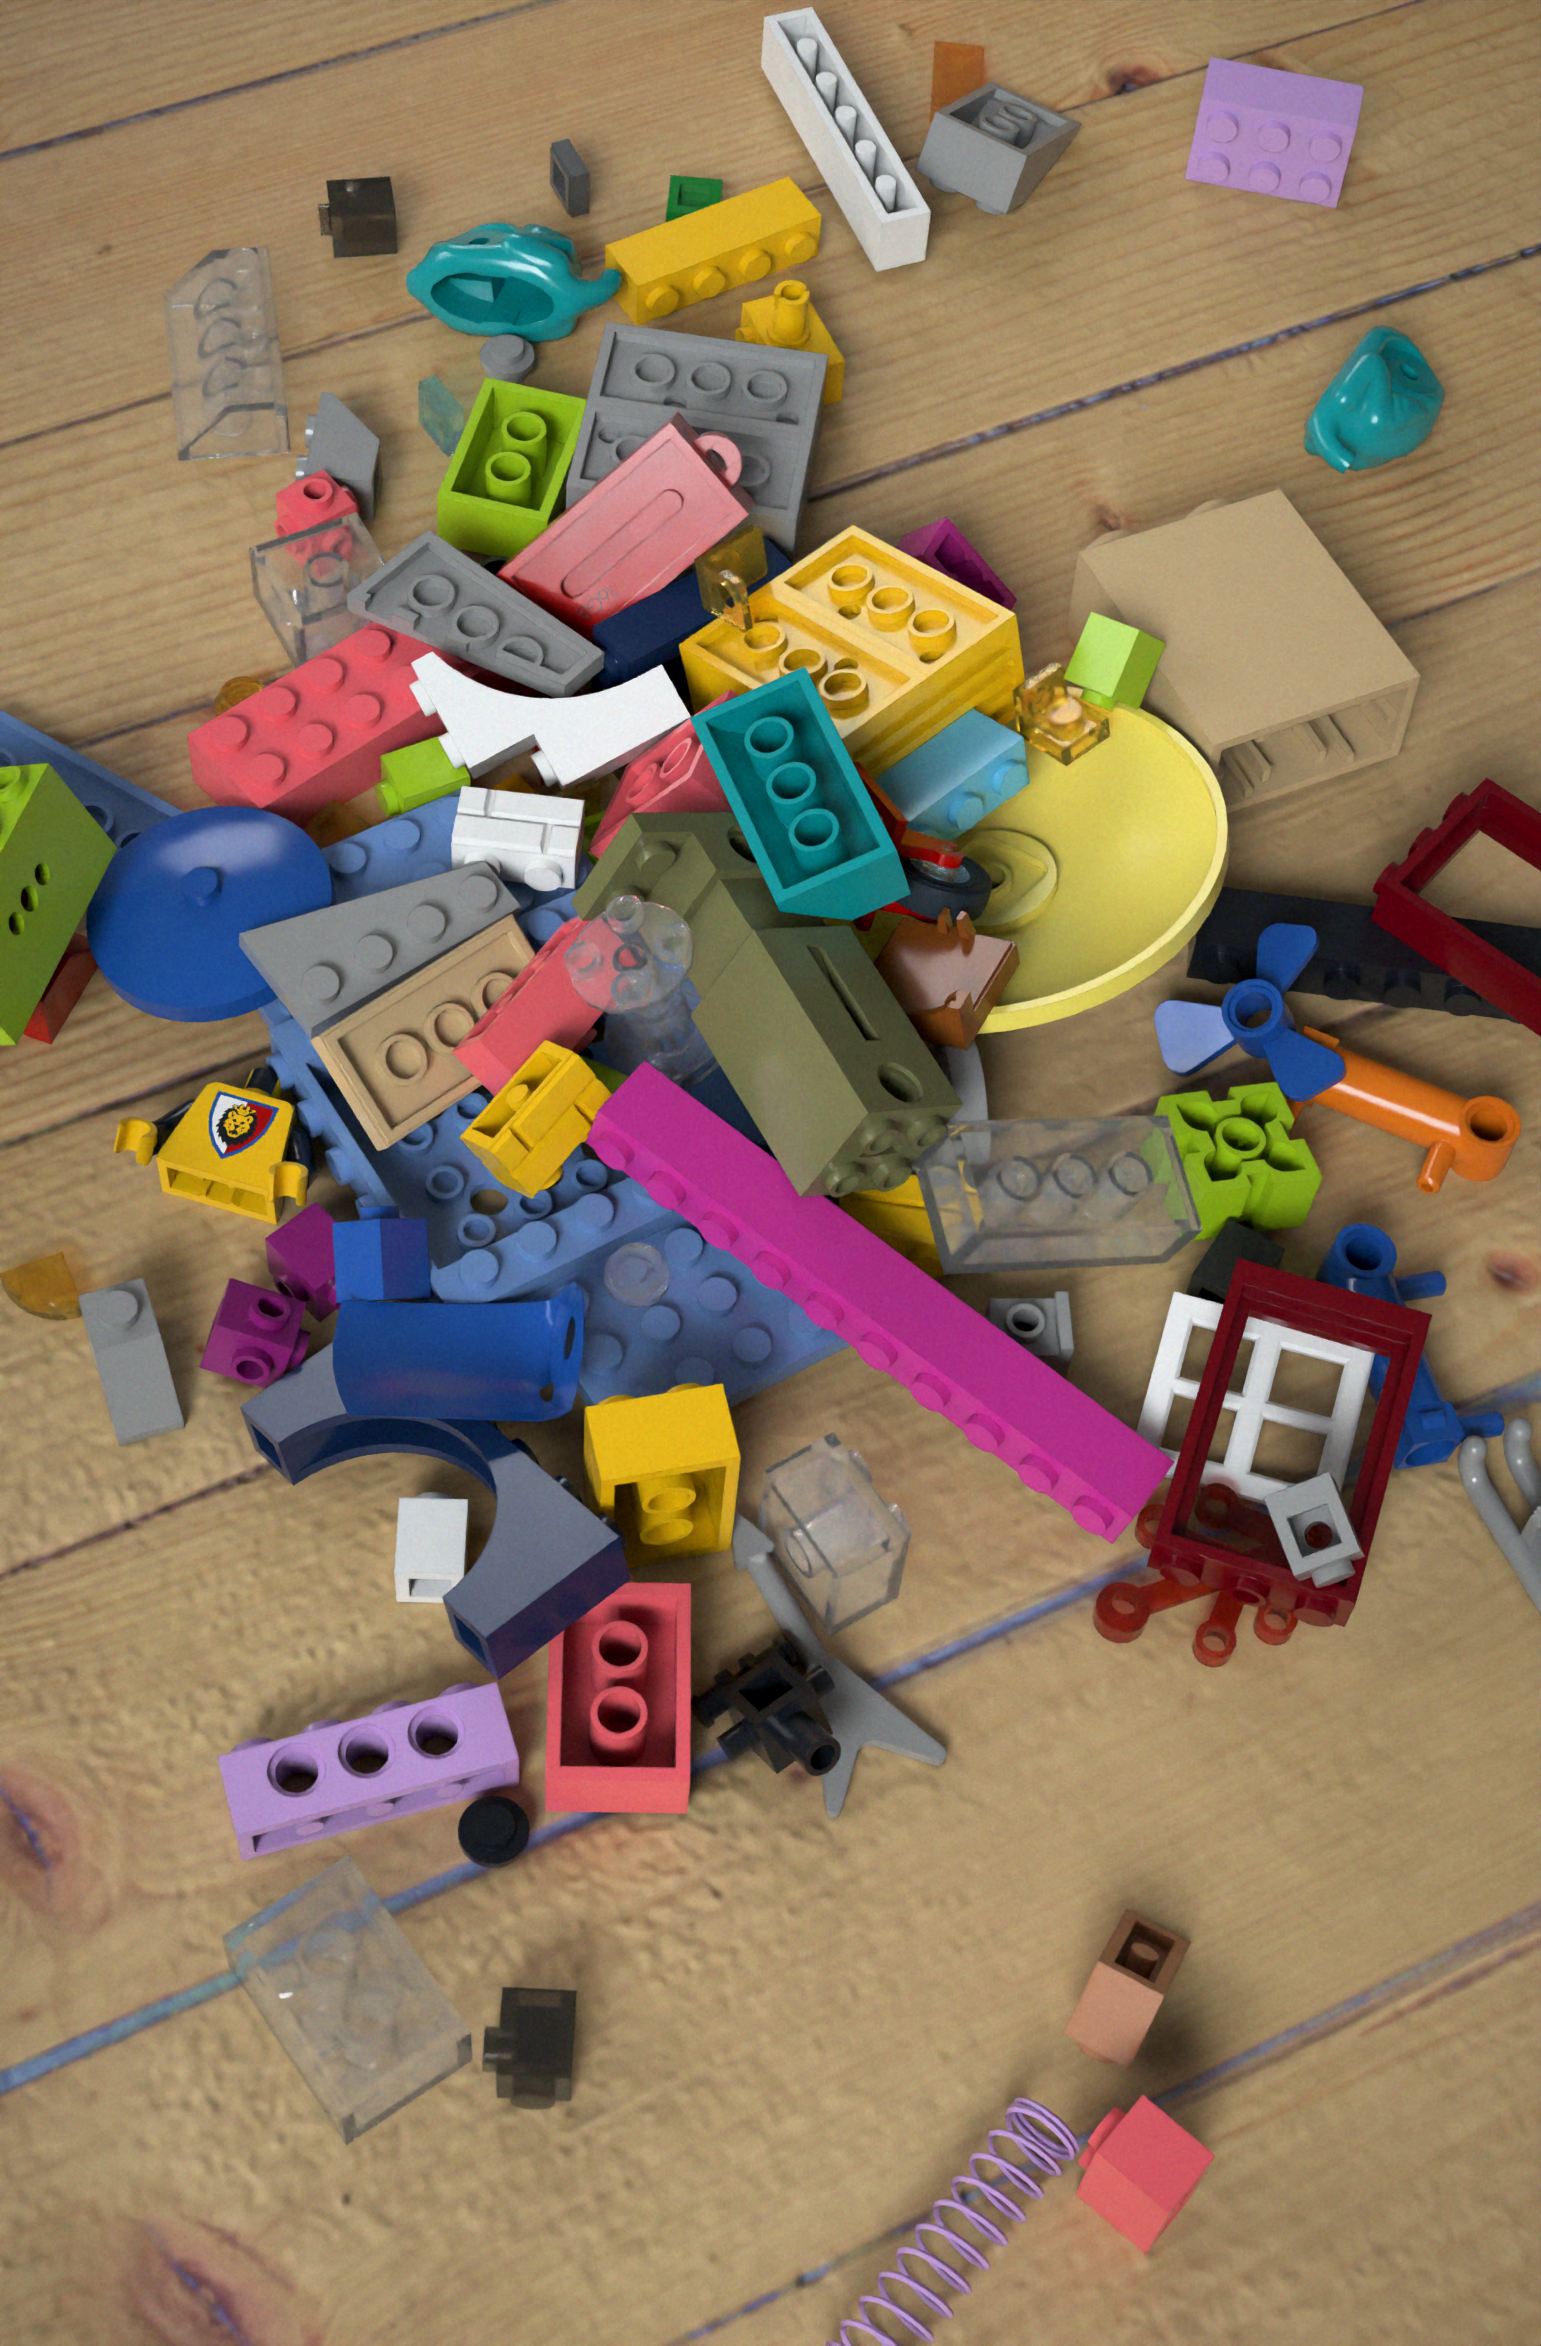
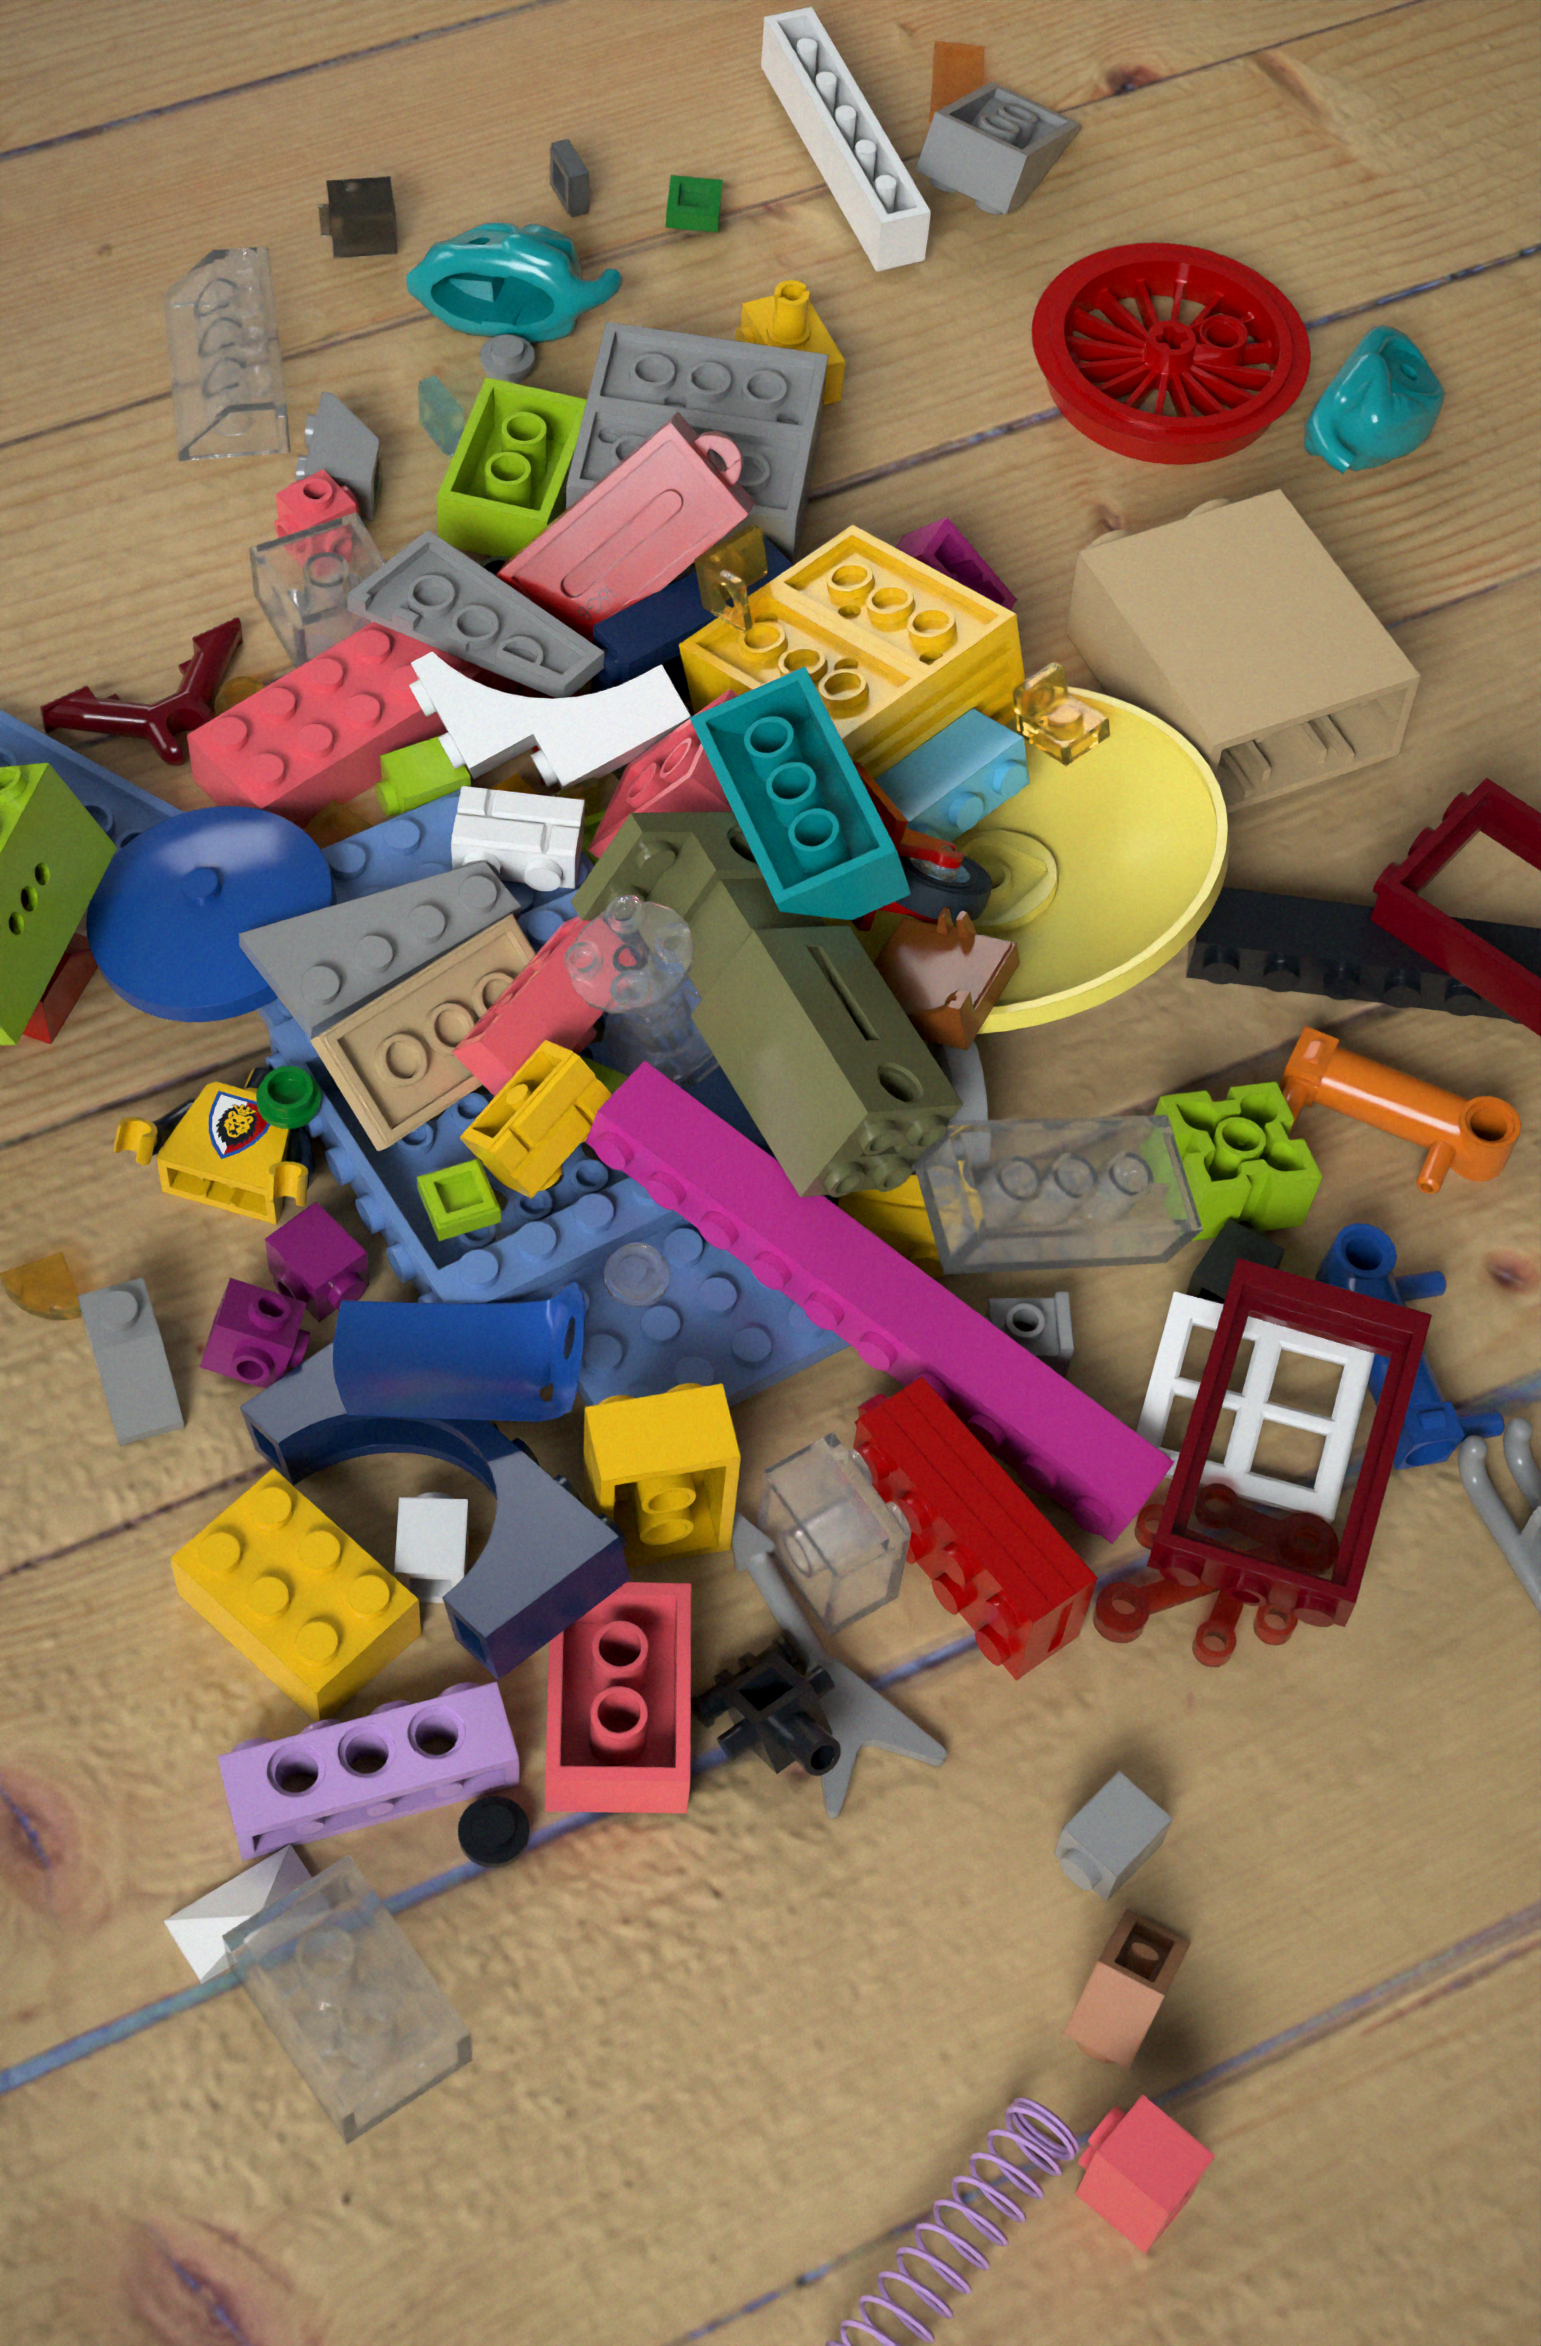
(165, 718): none -> dark red piece
(201, 1925): none -> white slope
(288, 1098): none -> green plate
(296, 1596): none -> yellow brick
(381, 1256): blue brick -> none
(459, 1199): none -> lime tile
(532, 2047): clear smoke brick -> none
(714, 250): yellow brick -> none
(974, 1529): none -> red piece
(1111, 1837): none -> light grey brick
(1113, 663): lime brick -> none
(1190, 362): none -> red piece
(1199, 1033): blue piece -> none
(1274, 132): lavender brick -> none
(1301, 1508): light grey brick -> none

